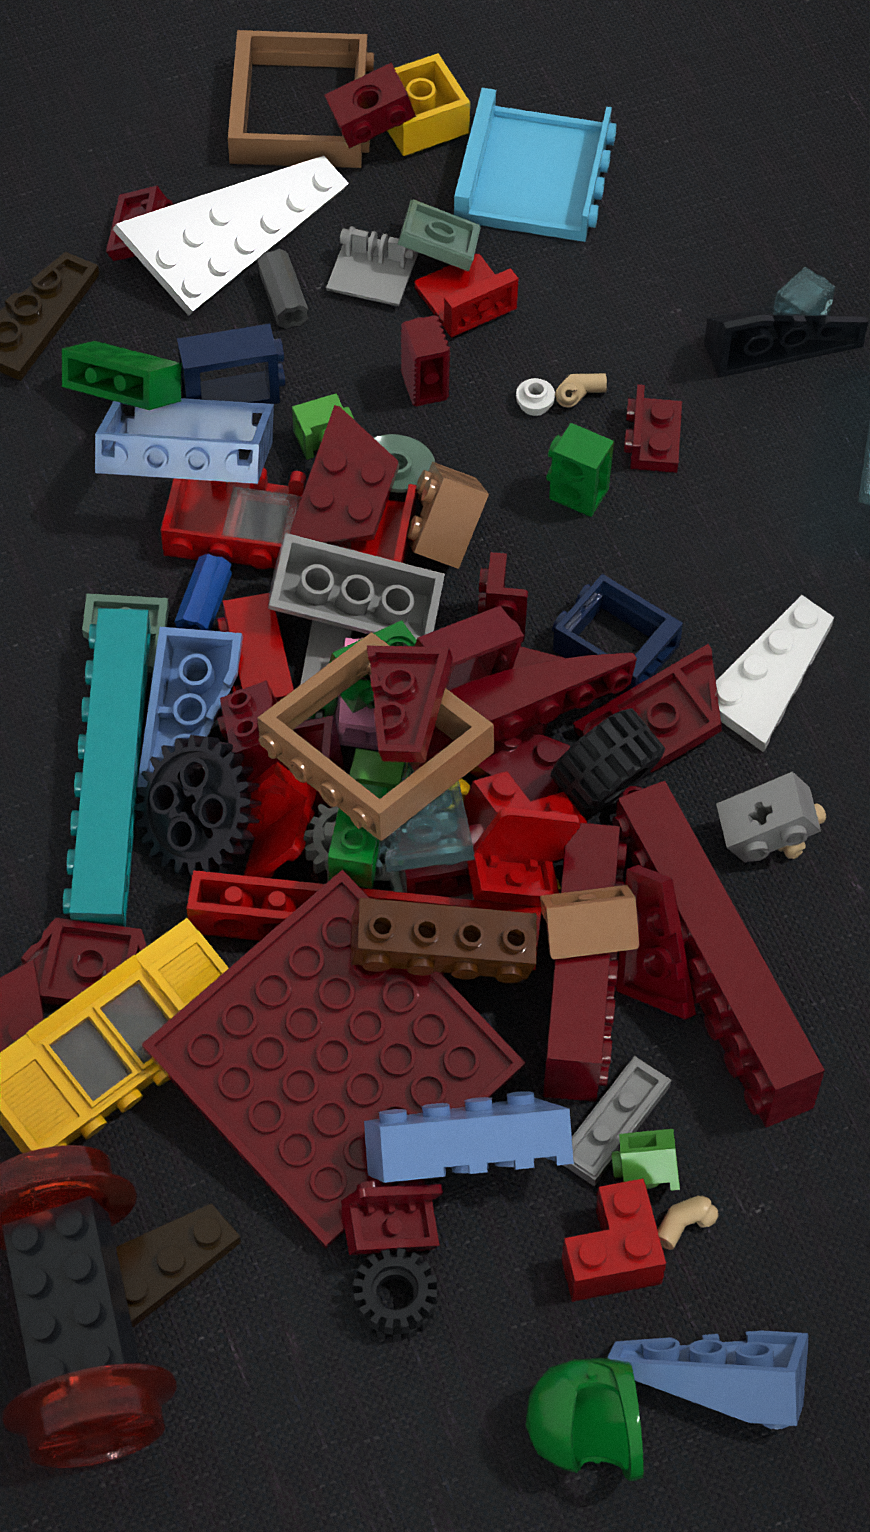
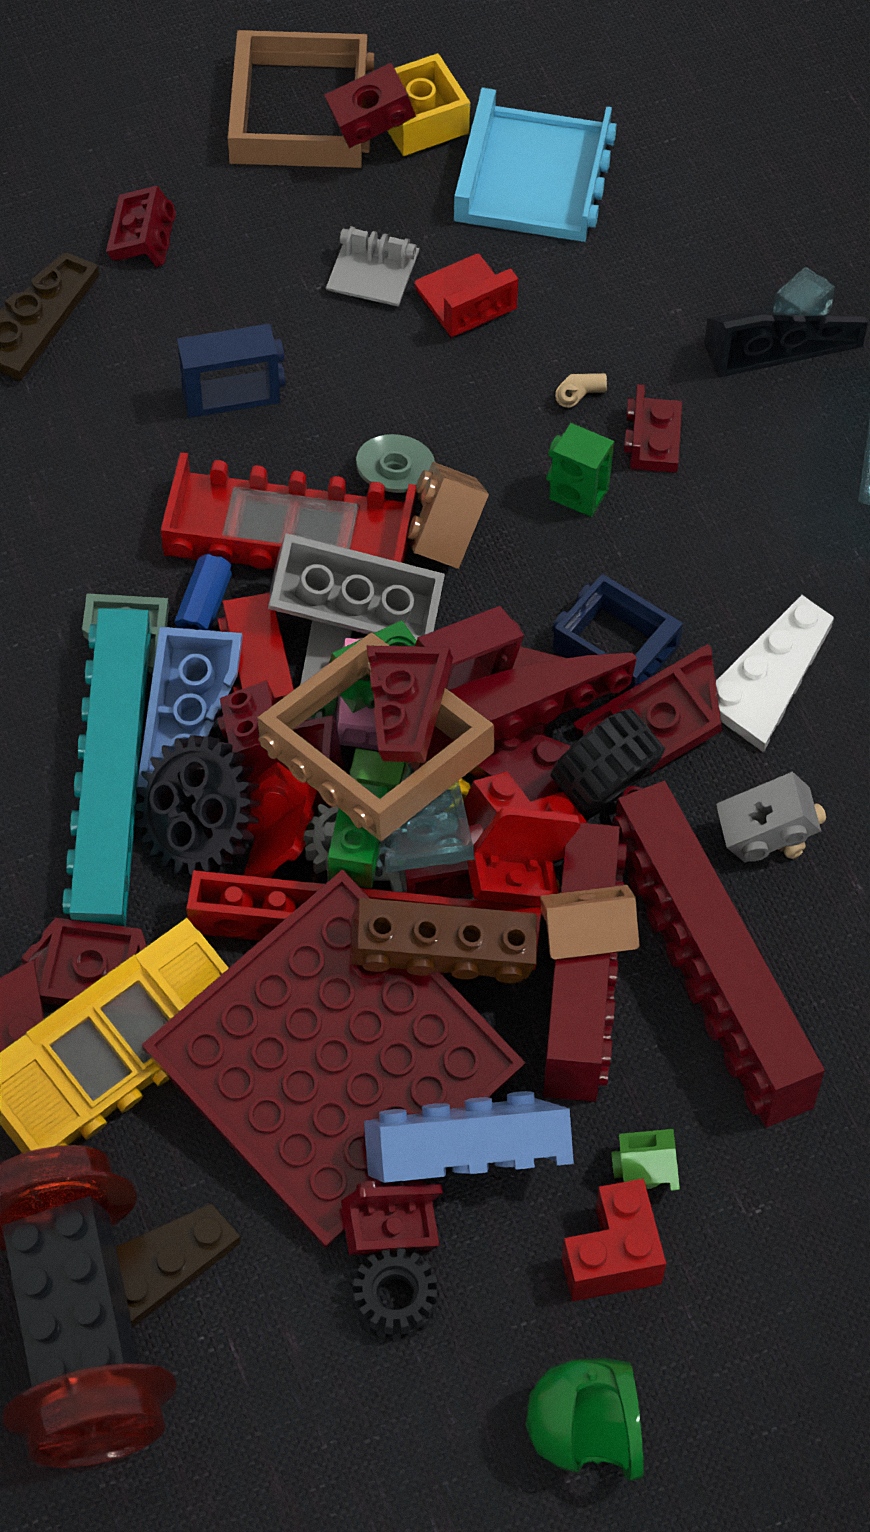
(121, 375): green brick -> none
(186, 441): medium blue window -> none
(217, 236): white wing -> none
(282, 288): dark grey axle -> none
(311, 422): bright green brick -> none
(345, 485): dark red wing -> none
(425, 360): dark red brick -> none
(439, 235): sand green plate -> none
(495, 594): dark red bracket -> none
(535, 404): white plate -> none
(618, 1112): light grey tile -> none
(658, 967): dark red wing -> none
(682, 1214): tan arm -> none
(745, 1379): medium blue wedge -> none

